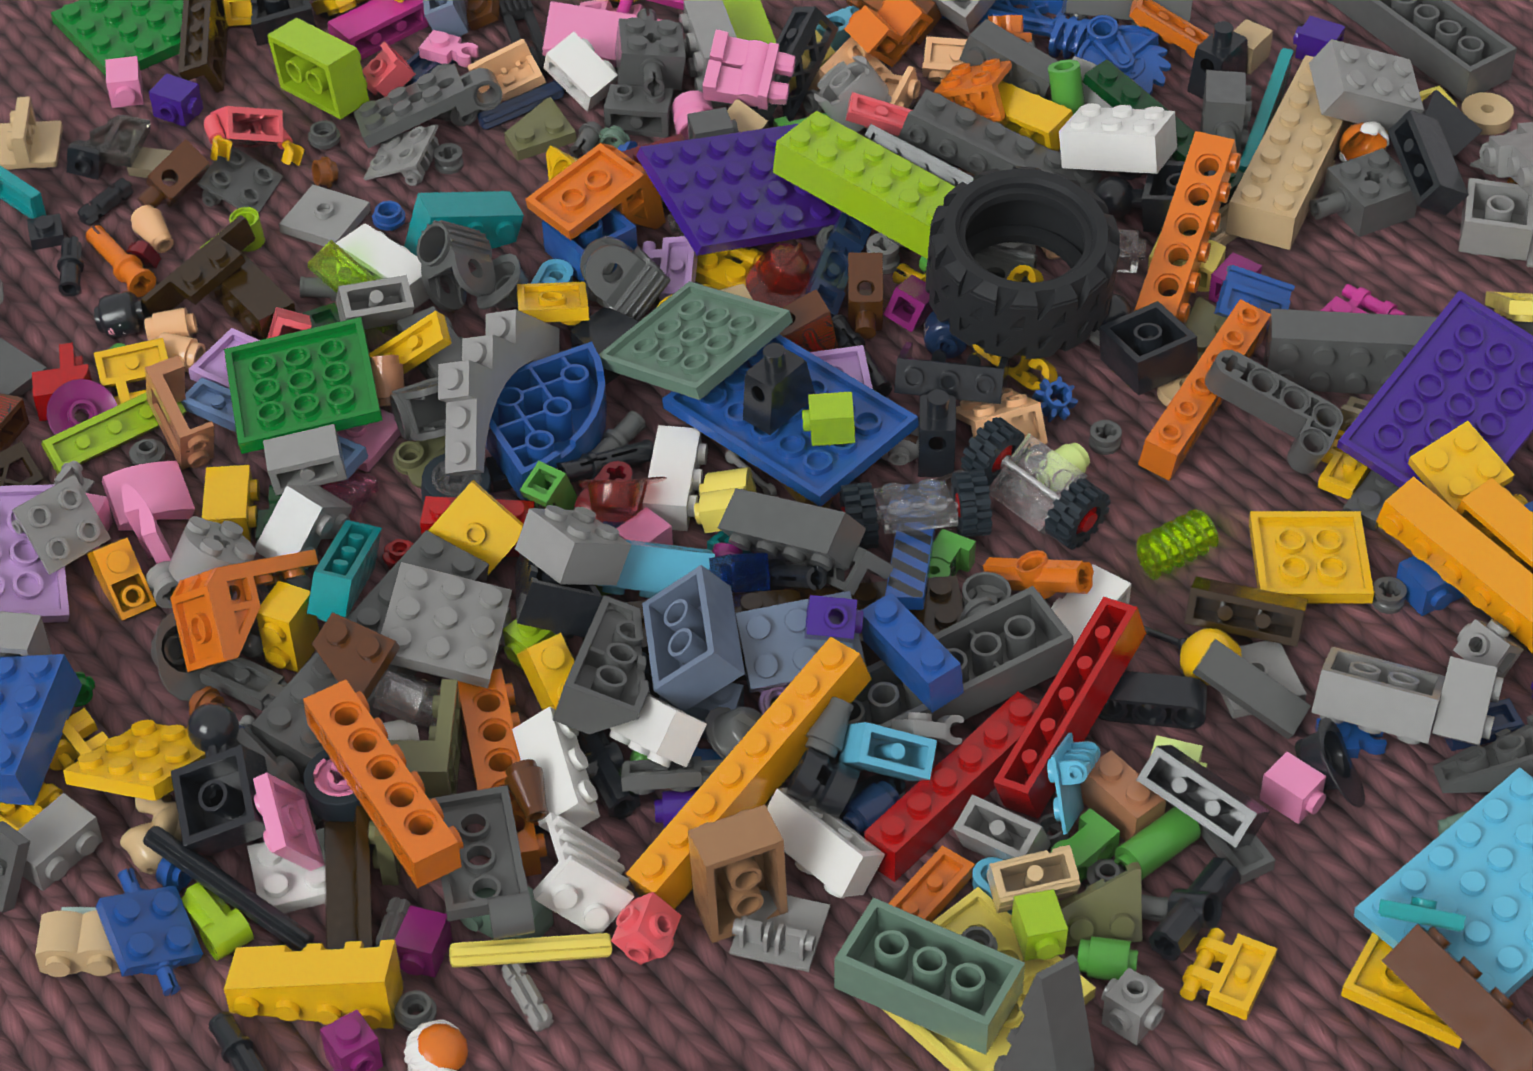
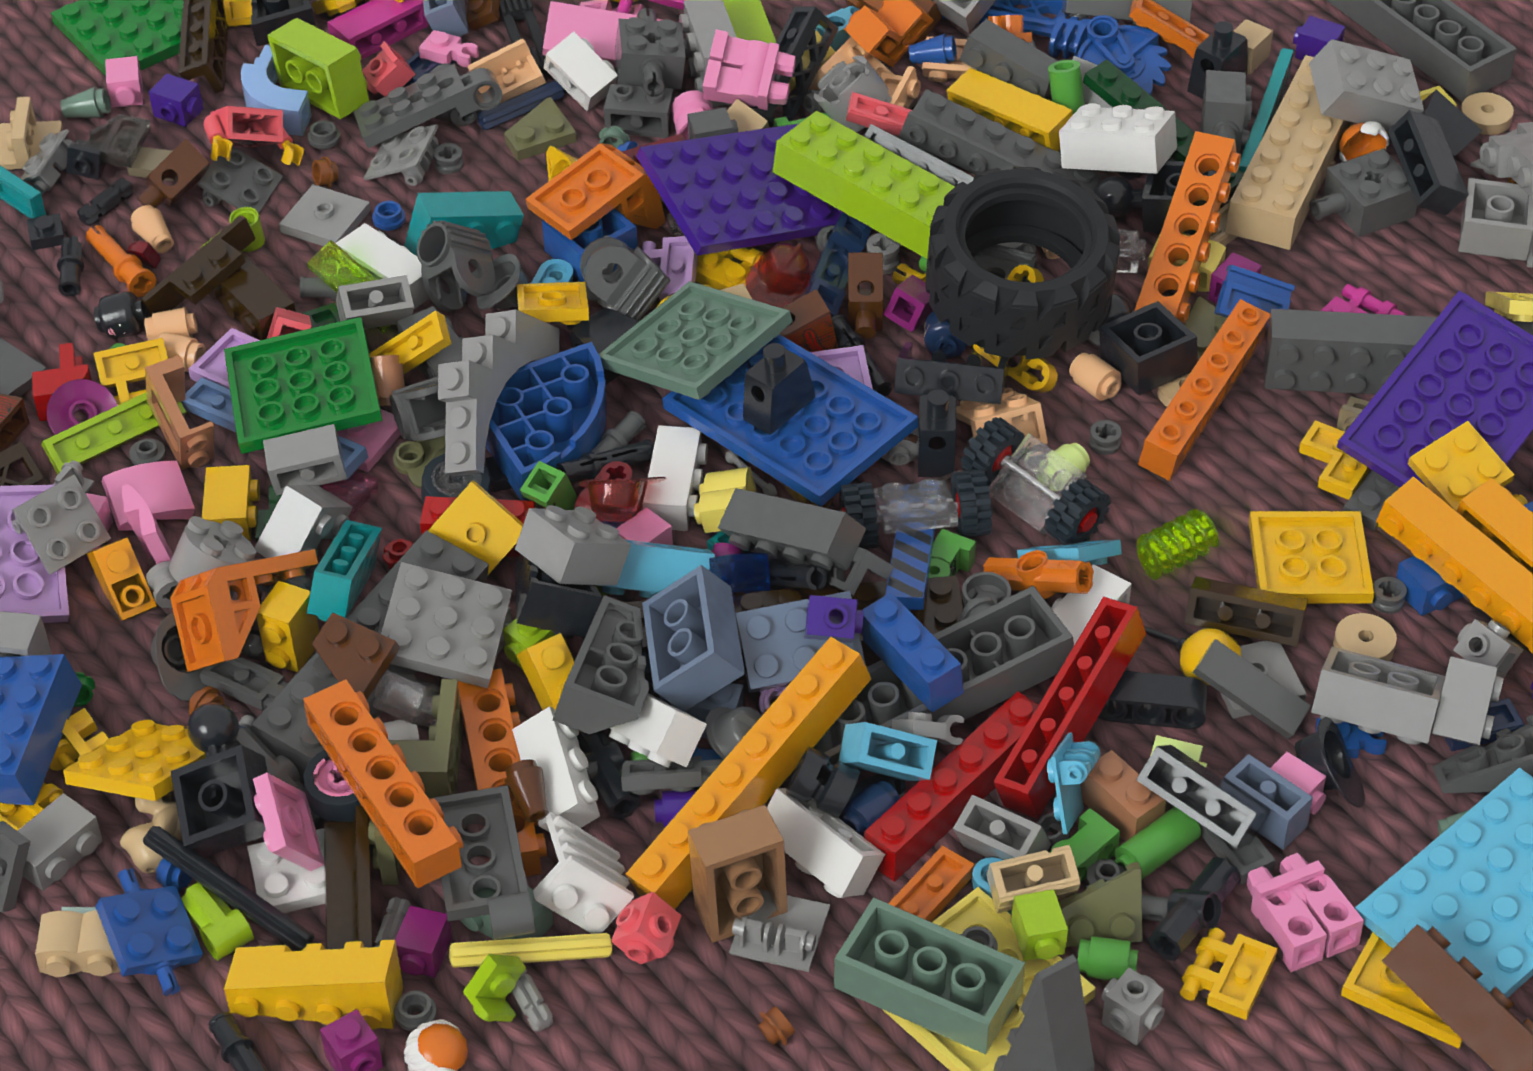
(39, 167): none -> light grey hinge
(87, 104): none -> sand green cone
(261, 92): none -> light blue arch
(491, 986): none -> lime bracket
(587, 139): dark grey pin -> none
(775, 1026): none -> dark orange plate
(830, 418): lime brick -> none
(830, 728): dark grey cone -> none
(935, 50): none -> blue cone
(977, 87): orange bracket -> none
(1055, 390): blue gear -> none
(1088, 551): none -> medium azure plate
(1095, 376): none -> light nougat brick
(1279, 403): dark grey beam -> none
(1286, 802): none -> sand blue brick
(1304, 911): none -> bright pink hips
(1367, 627): none -> tan piece
(1422, 912): teal plate -> none

